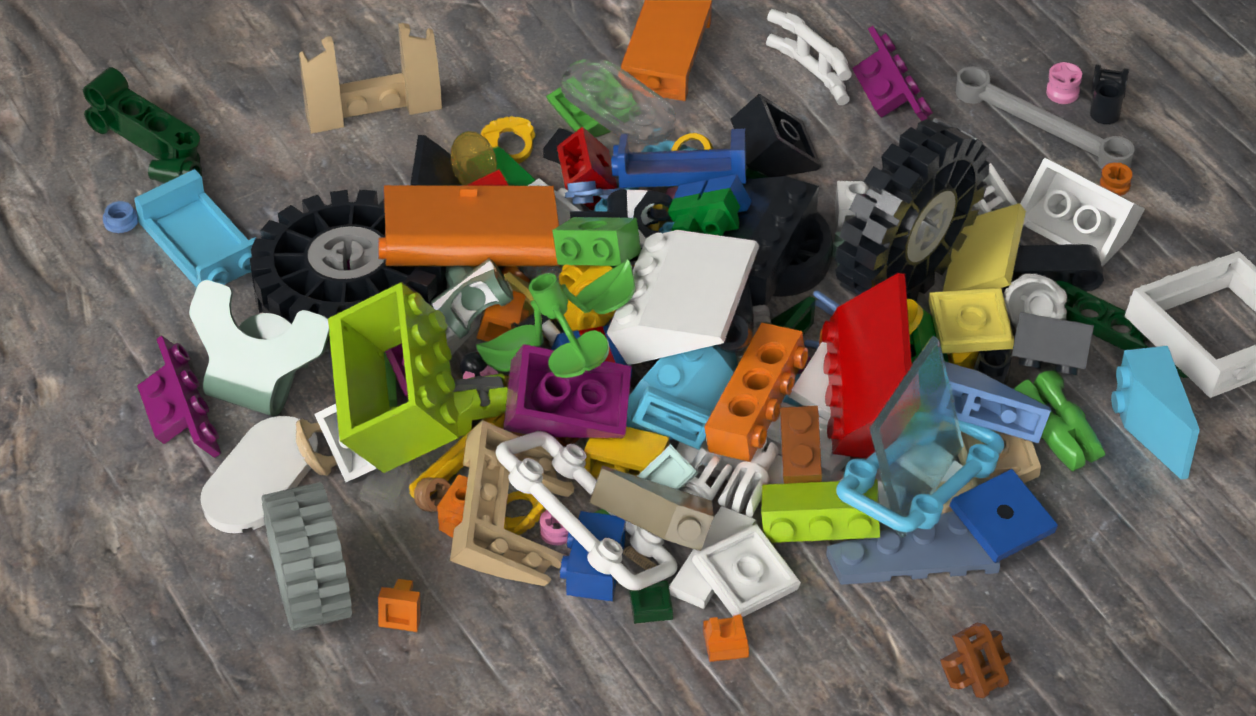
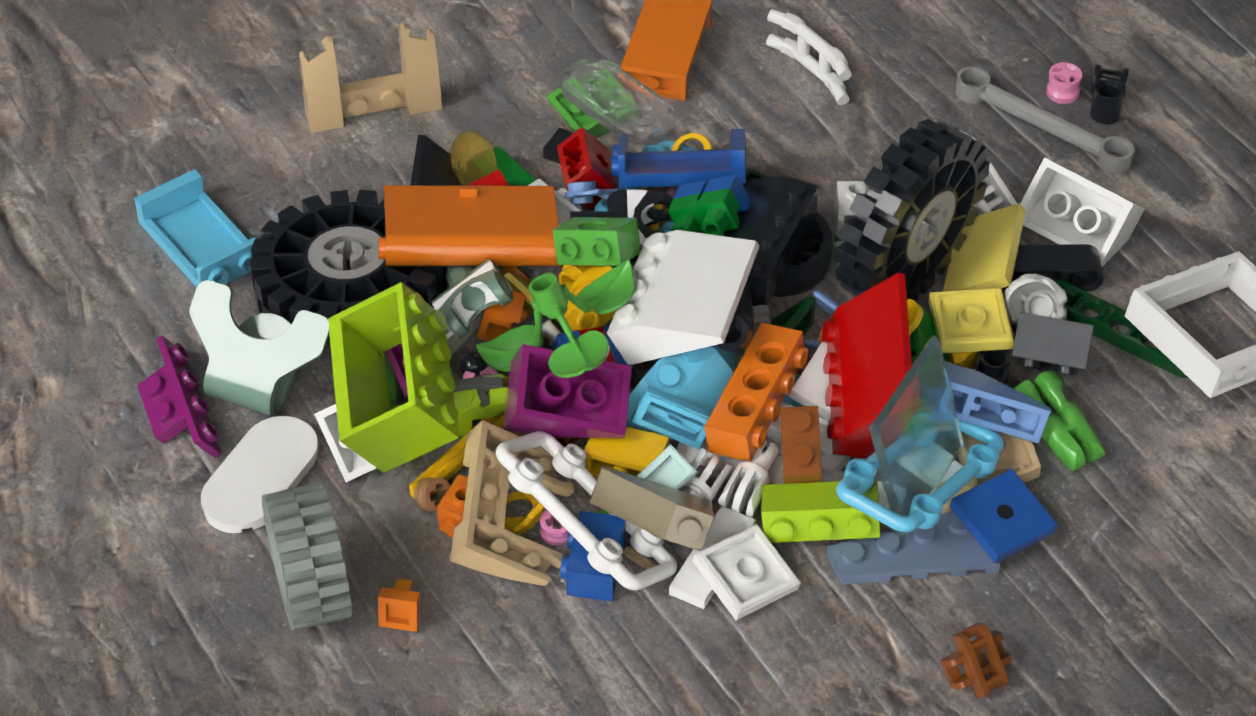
(120, 217): medium blue plate -> none
(137, 119): dark green piece -> none
(169, 169): dark green cone -> none
(318, 462): tan piece -> none
(518, 125): yellow piece -> none
(651, 603): dark green tile -> none
(725, 638): orange tile -> none
(775, 139): black slope -> none
(885, 80): magenta bracket -> none
(1116, 171): orange bush -> none
(1156, 407): medium azure slope -> none

